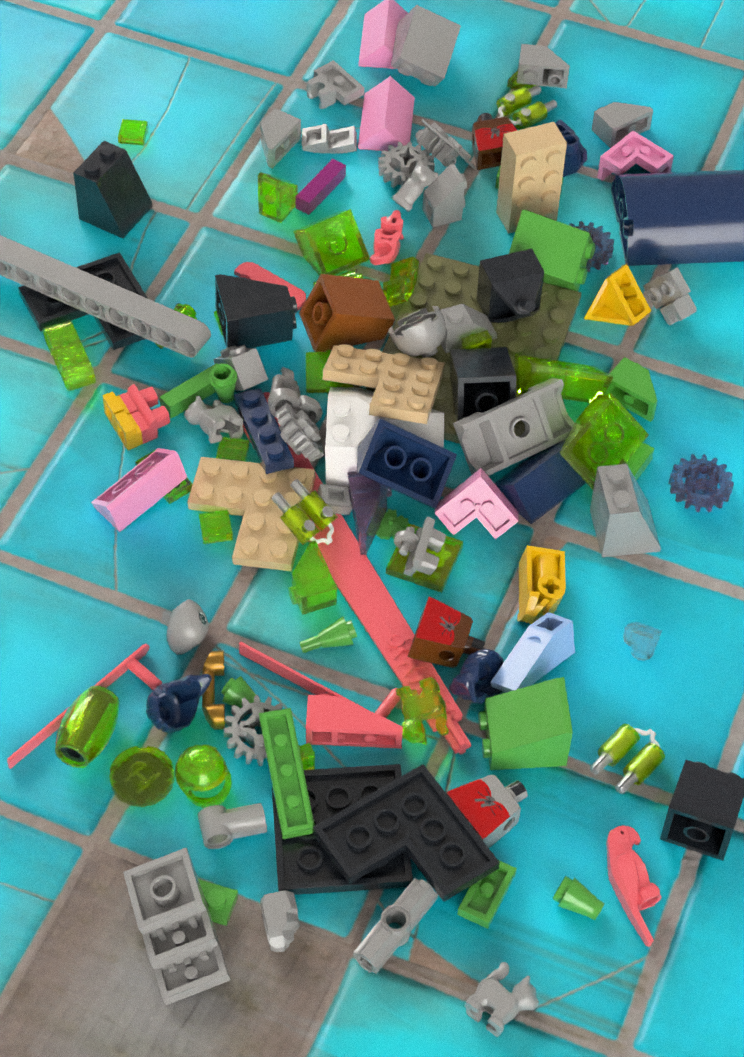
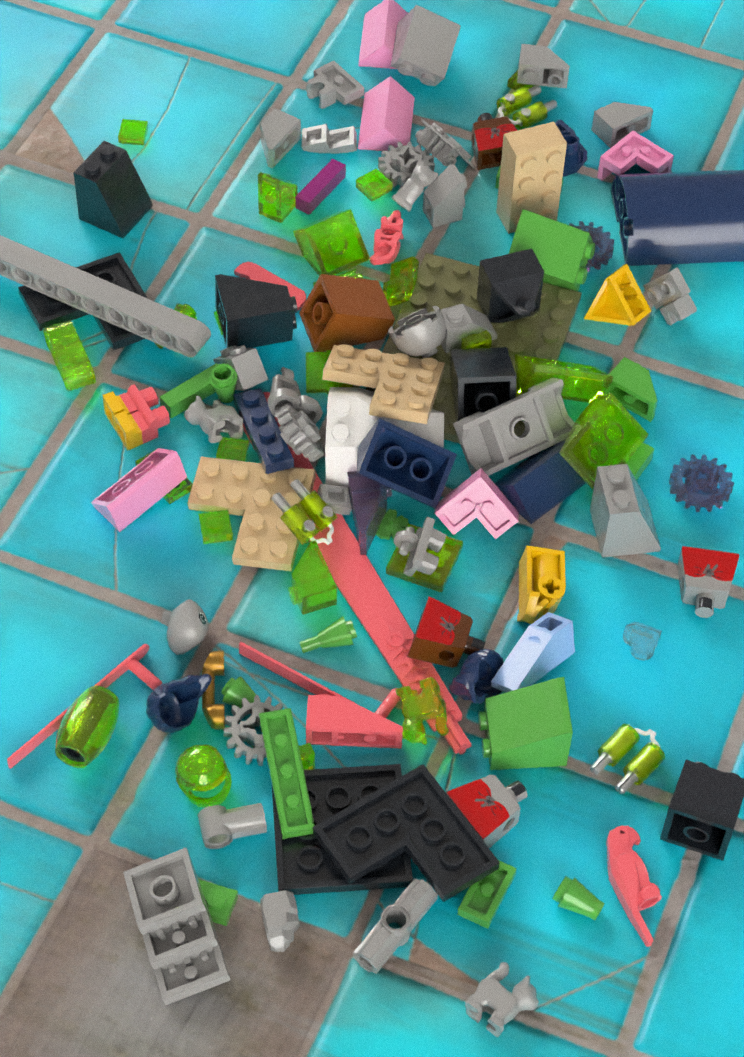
(141, 776): clear neon green tile -> none
(373, 185): none -> clear neon green plate
(706, 578): none -> torso

